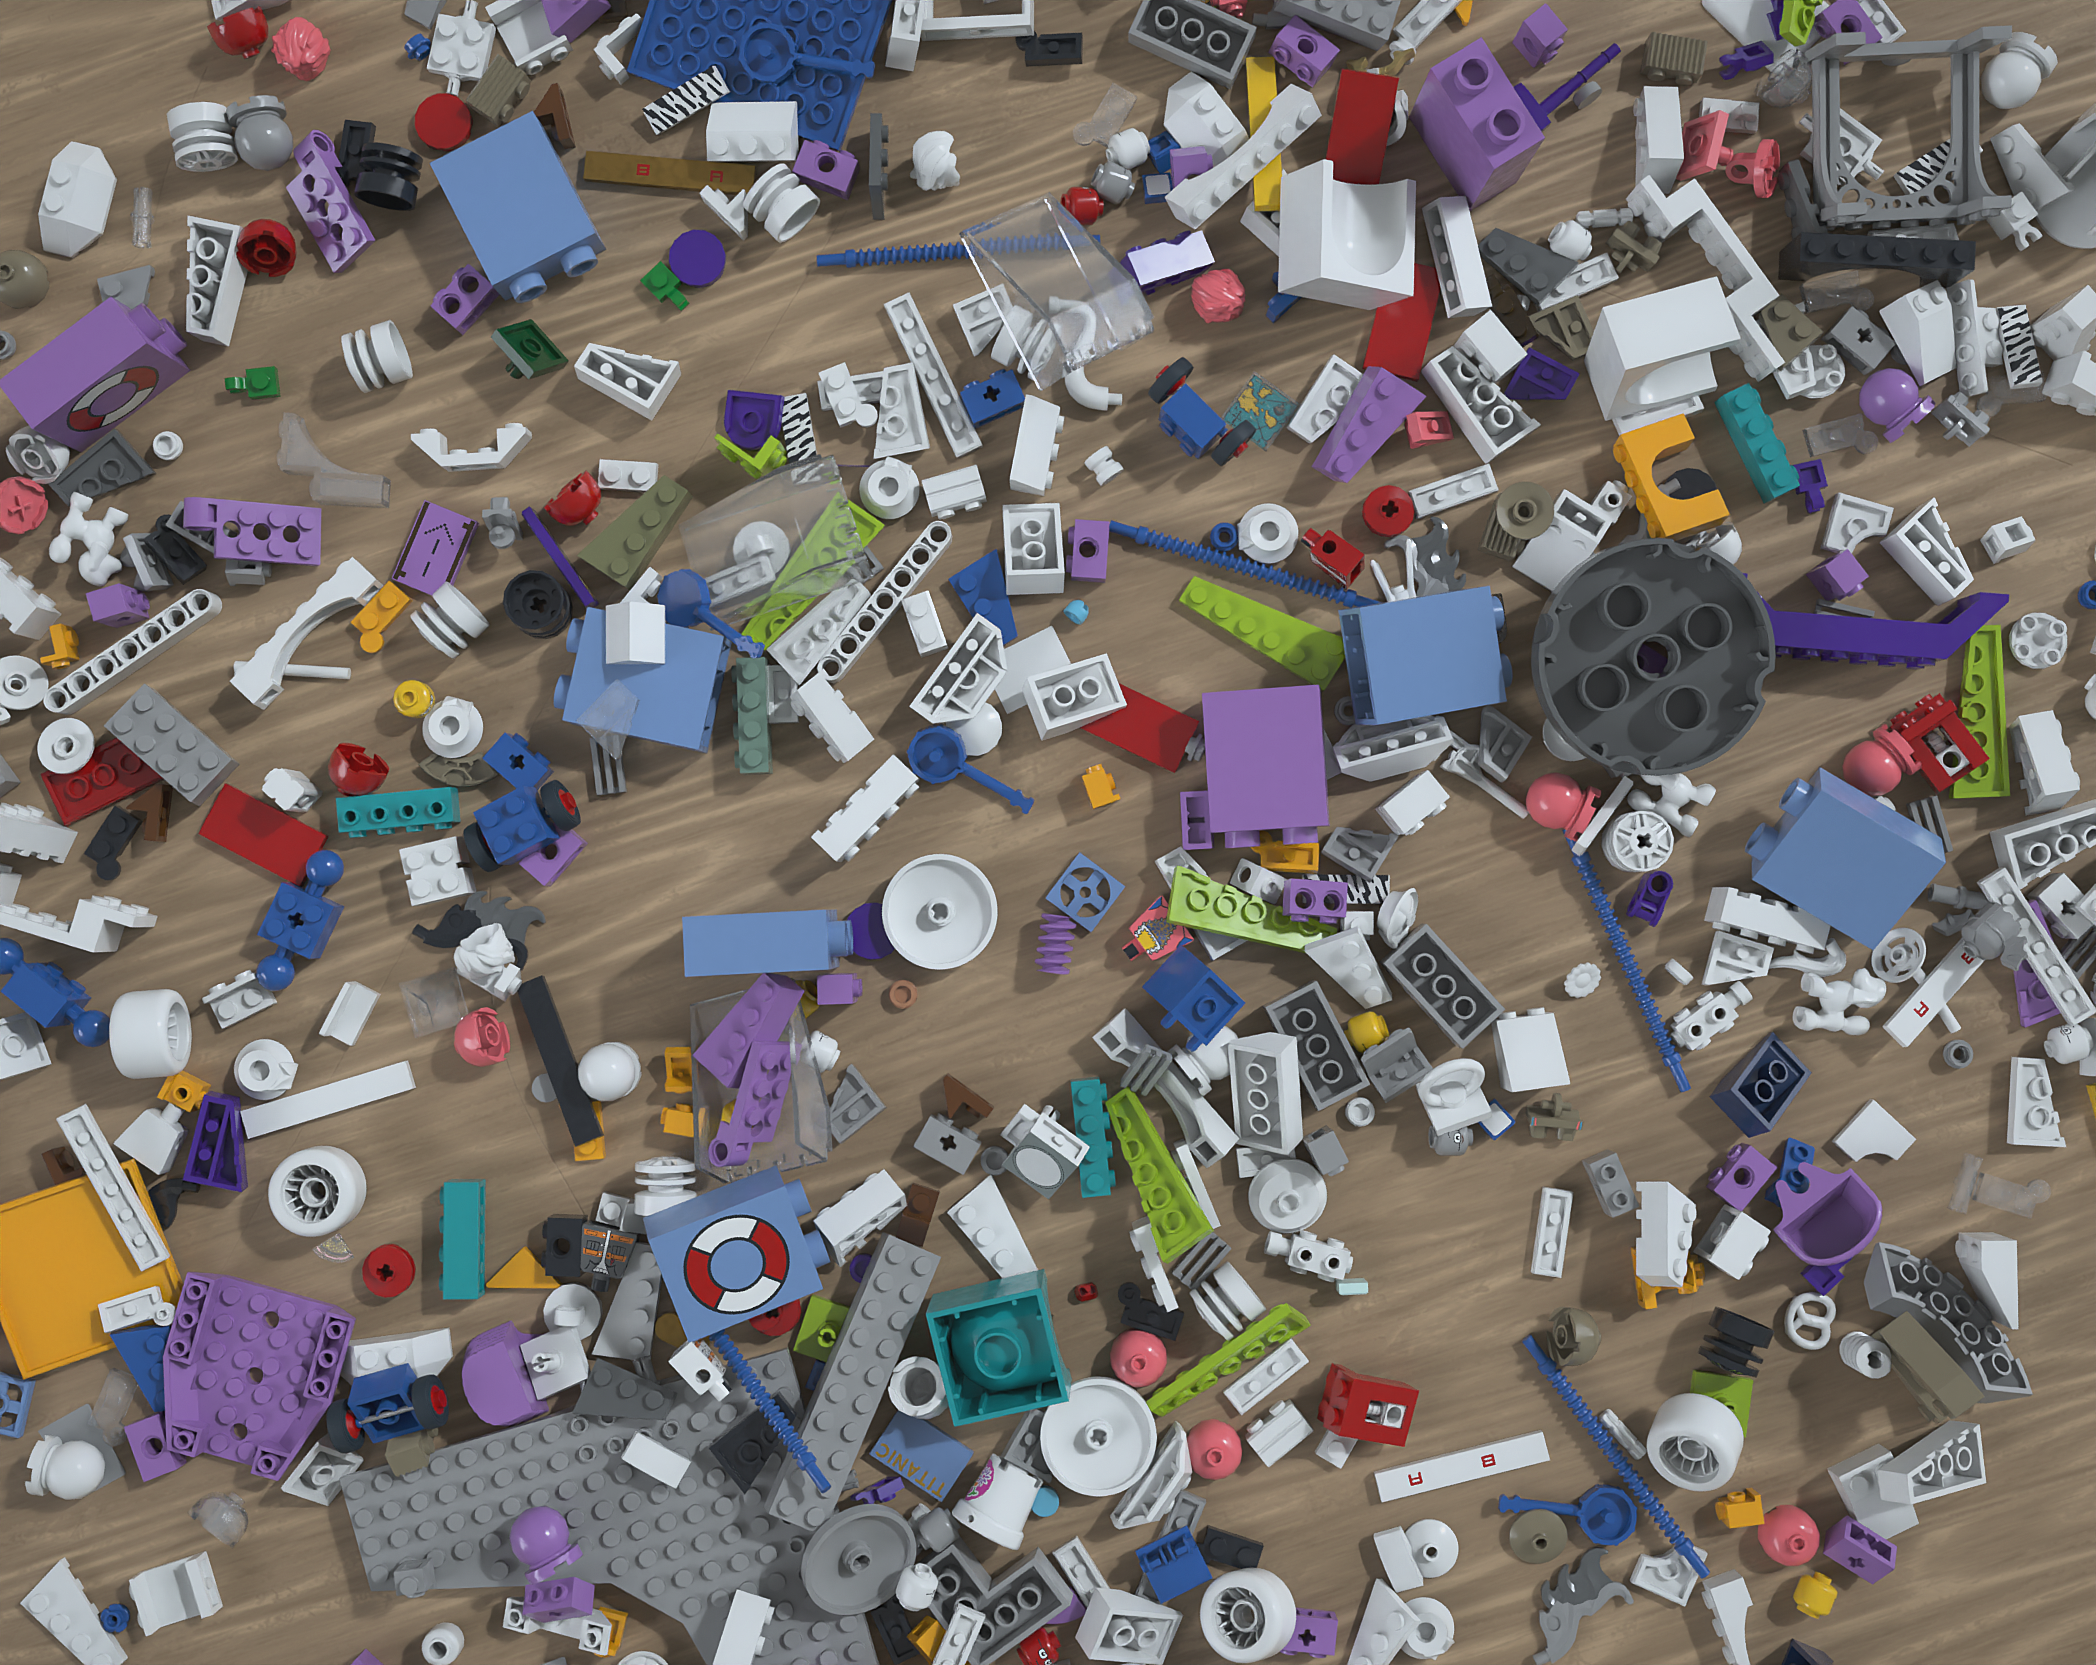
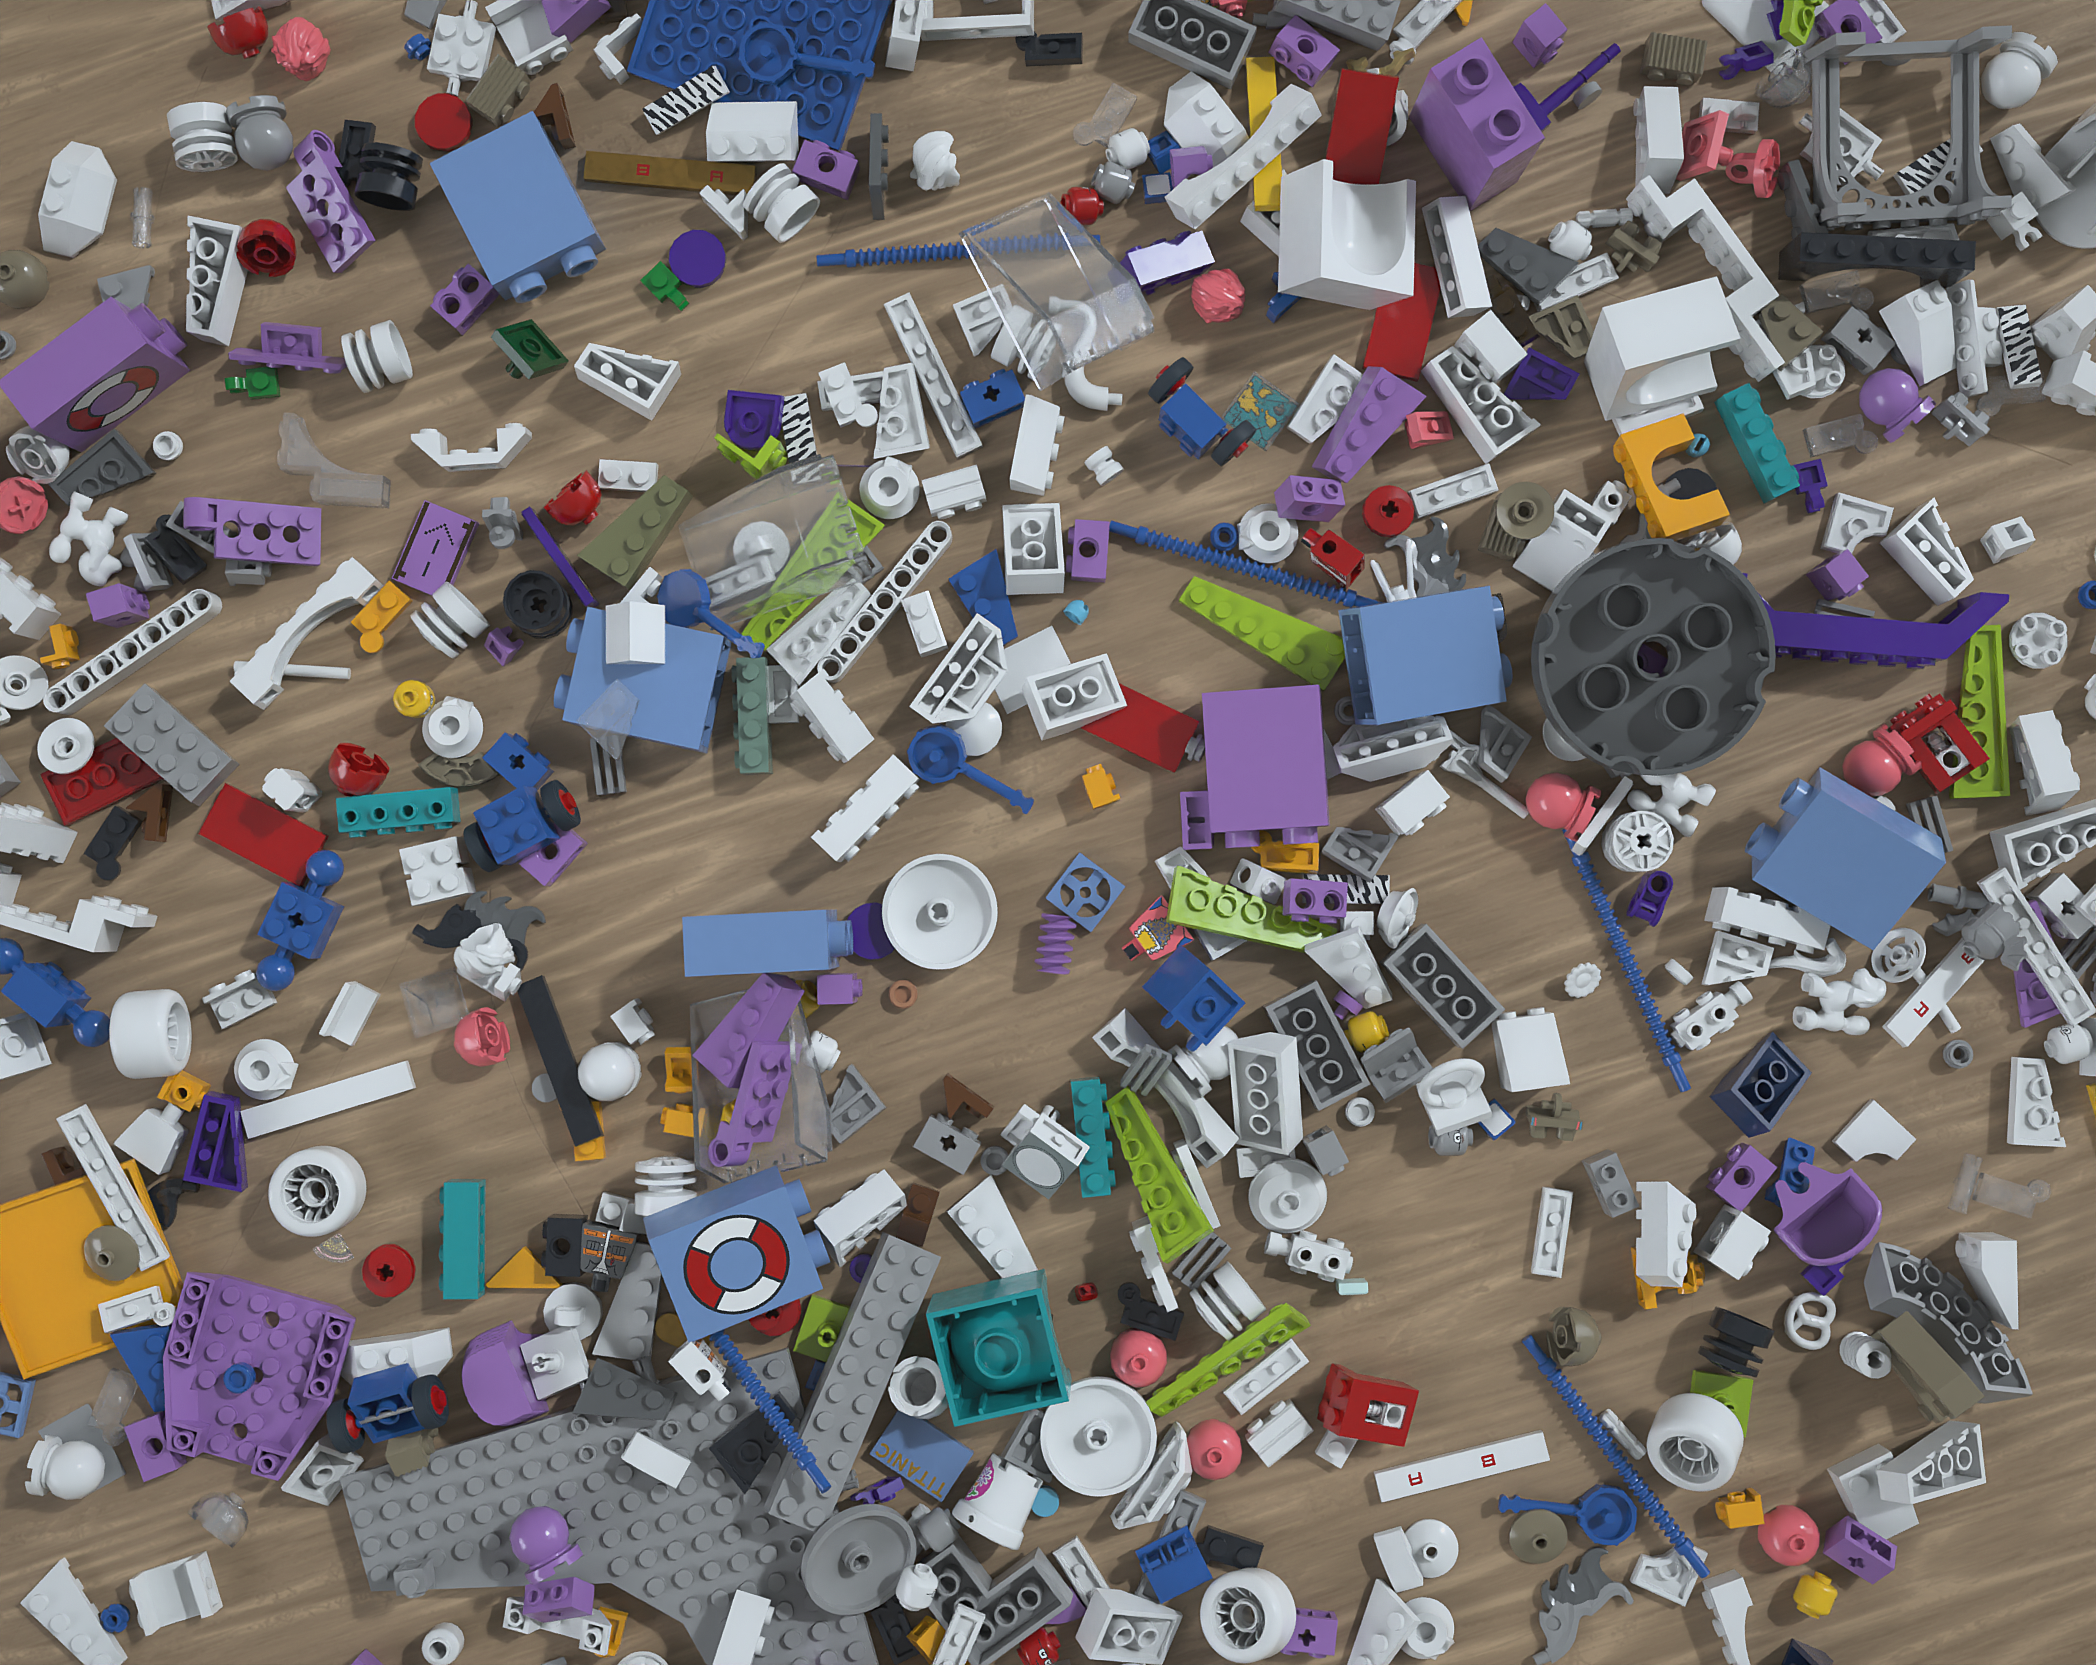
(118, 1247): none -> dark tan dish
(239, 1377): none -> blue tile
(289, 346): none -> medium lavender bracket
(501, 646): none -> medium lavender tile
(634, 1023): none -> white brick
(1309, 498): none -> medium lavender brick
(1346, 1005): none -> medium lavender tile
(1702, 450): none -> medium azure hinge

